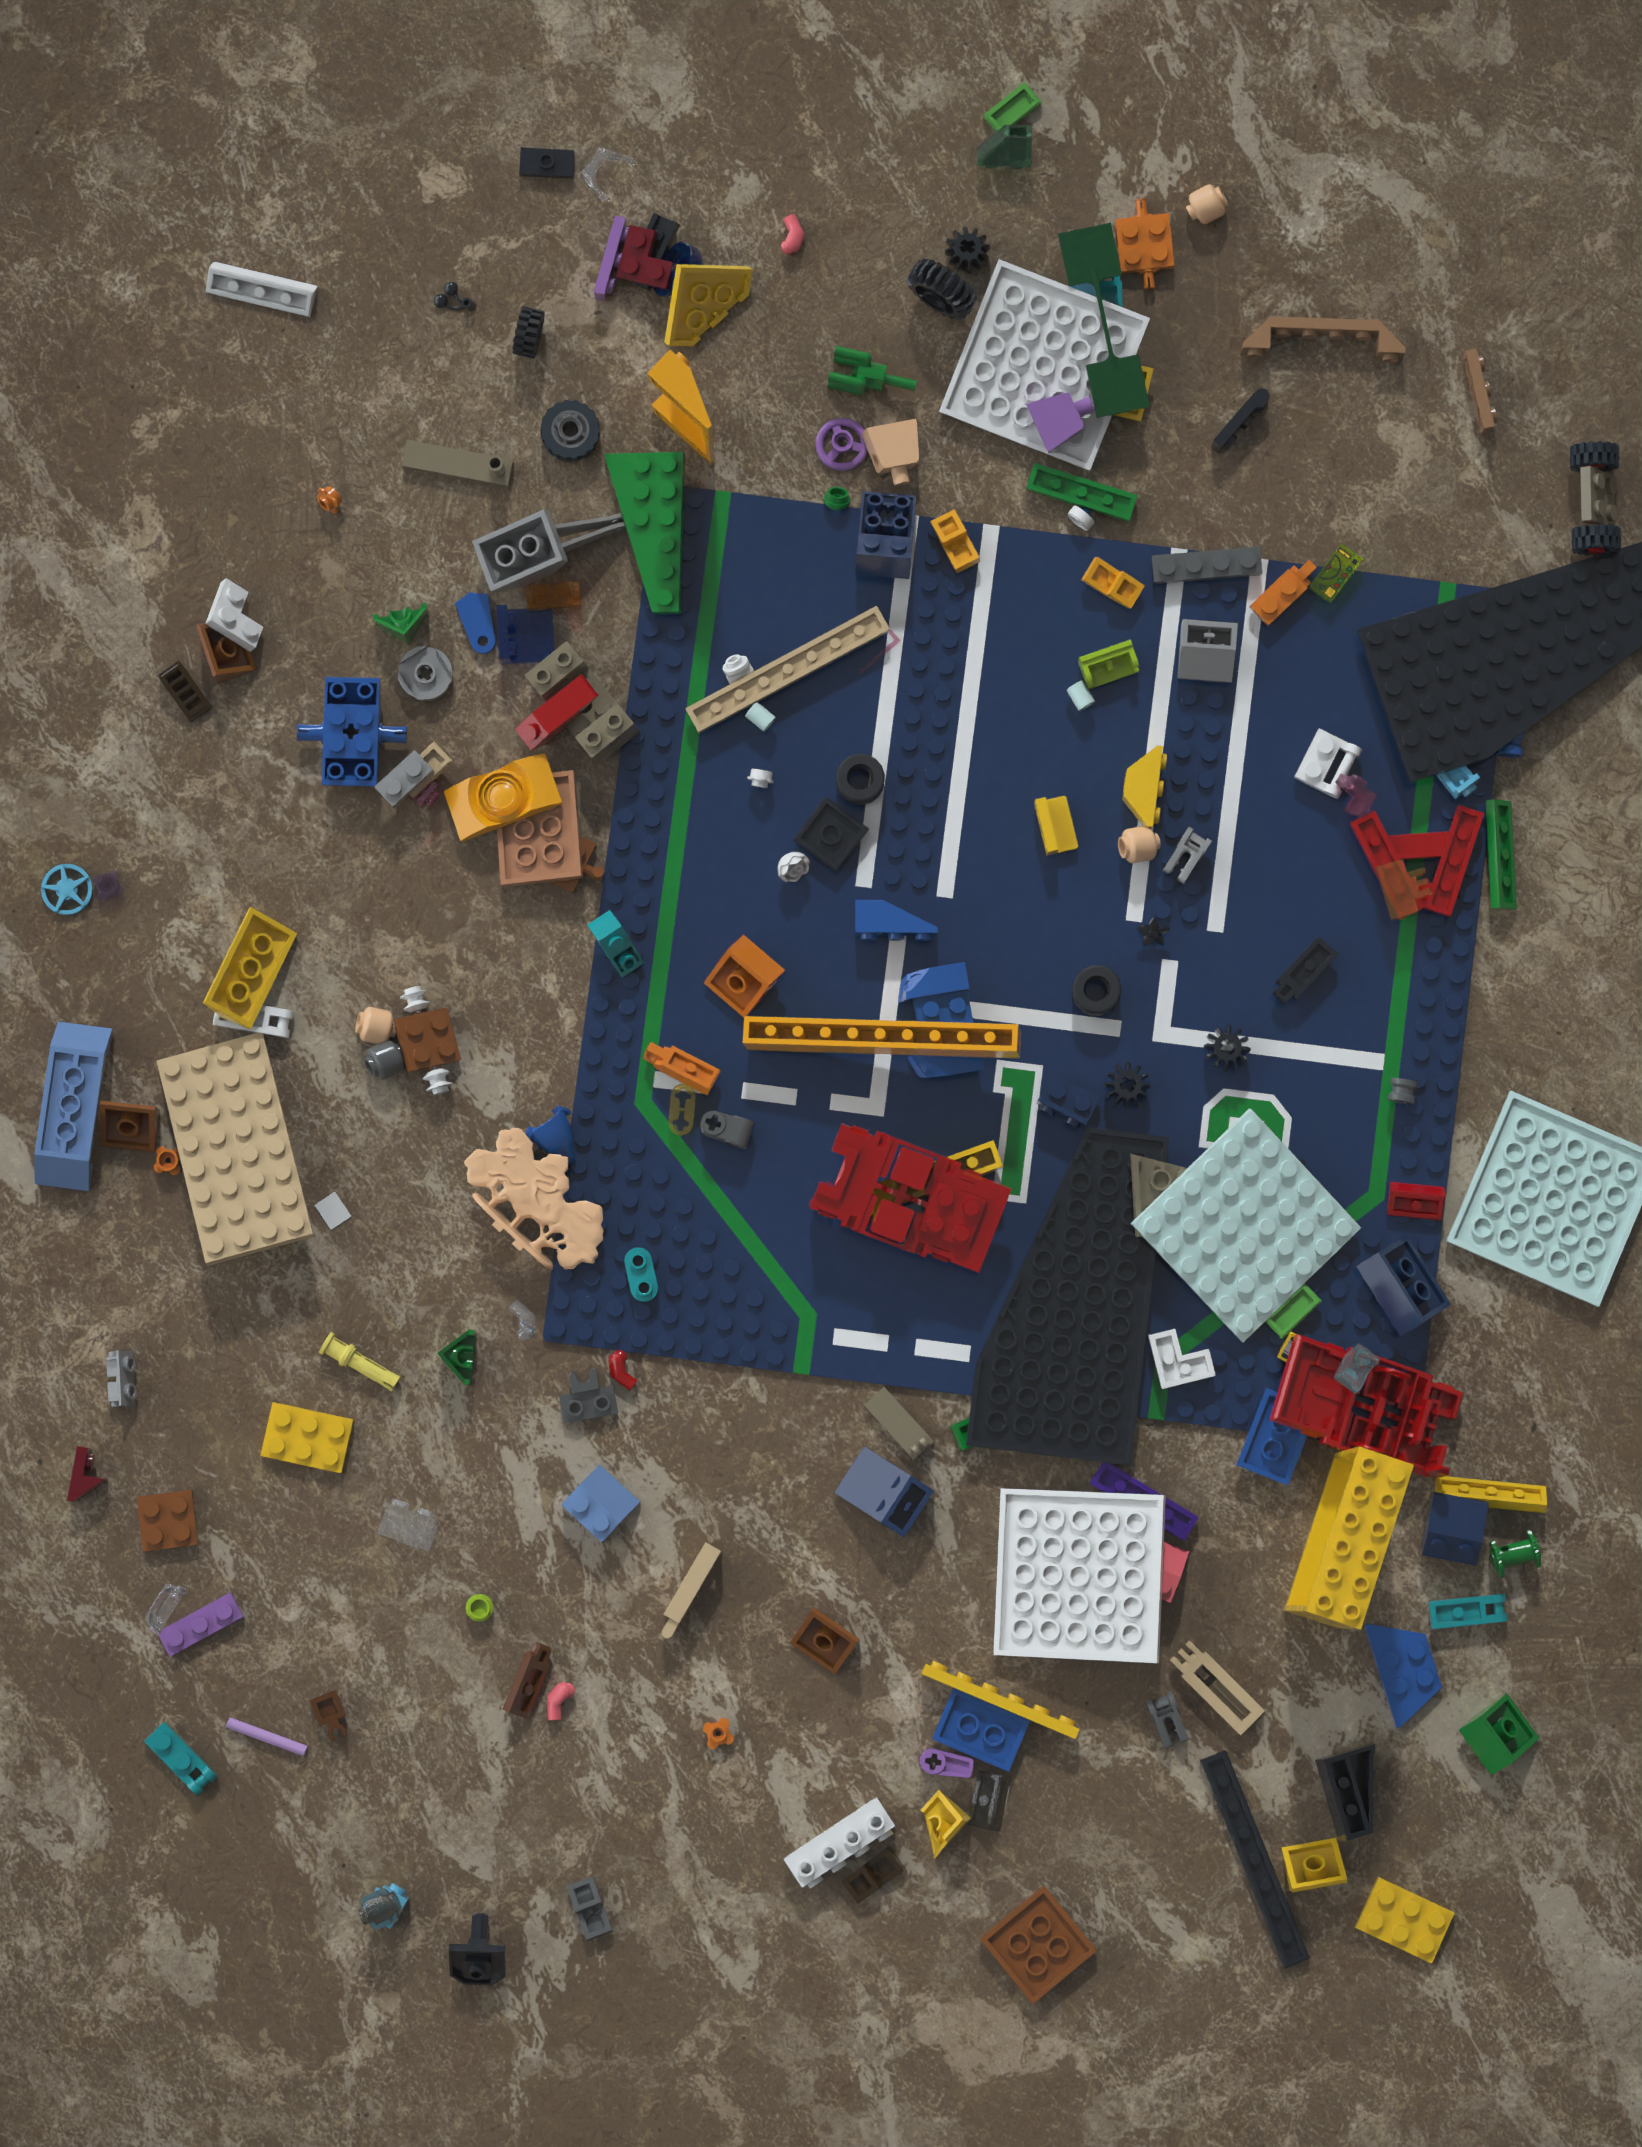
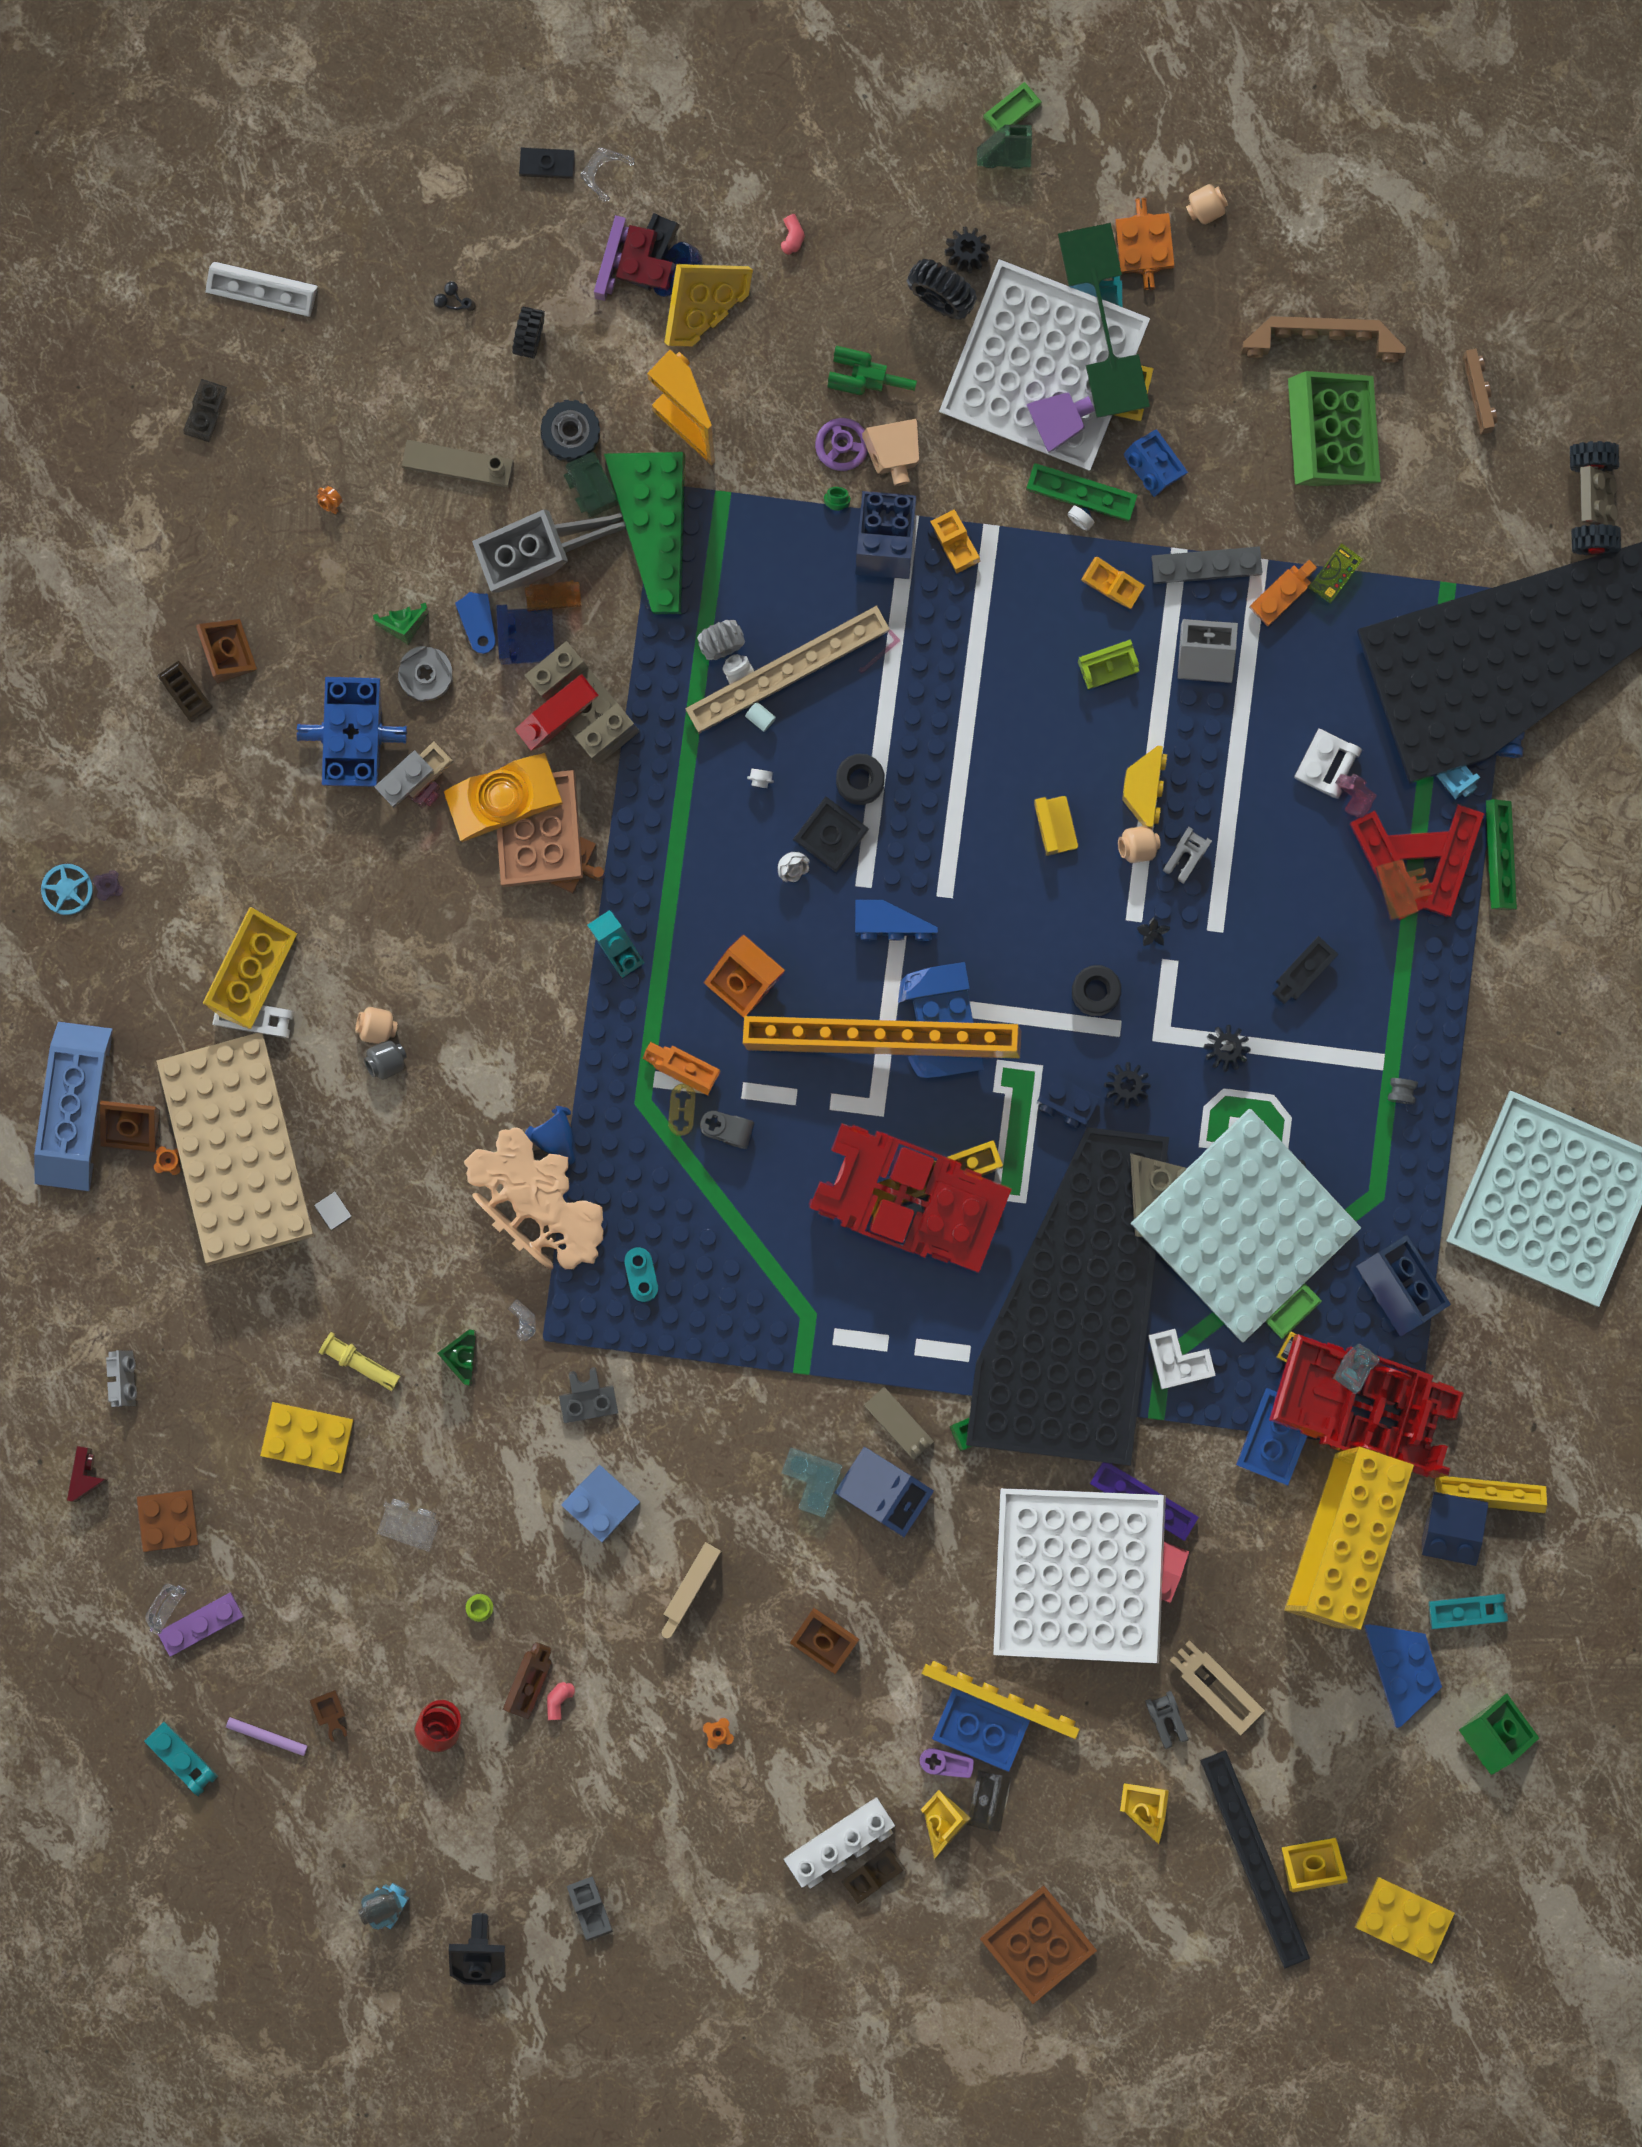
(205, 410): none -> clear smoke slope
(227, 616): white plate -> none
(427, 1040): dark orange plate -> none
(438, 1728): none -> red helmet
(590, 484): none -> clear green brick
(618, 1371): red arm -> none
(721, 639): none -> light grey gear
(820, 1478): none -> clear light blue plate
(1080, 695): light aqua hinge -> none
(1146, 1807): none -> yellow slope
(1154, 462): none -> blue bracket
(1241, 419): black hinge -> none
(1333, 429): none -> bright green slope
(1348, 1790): black wedge -> none
(1416, 1201): red slope -> none
(1515, 1553): green hose -> none

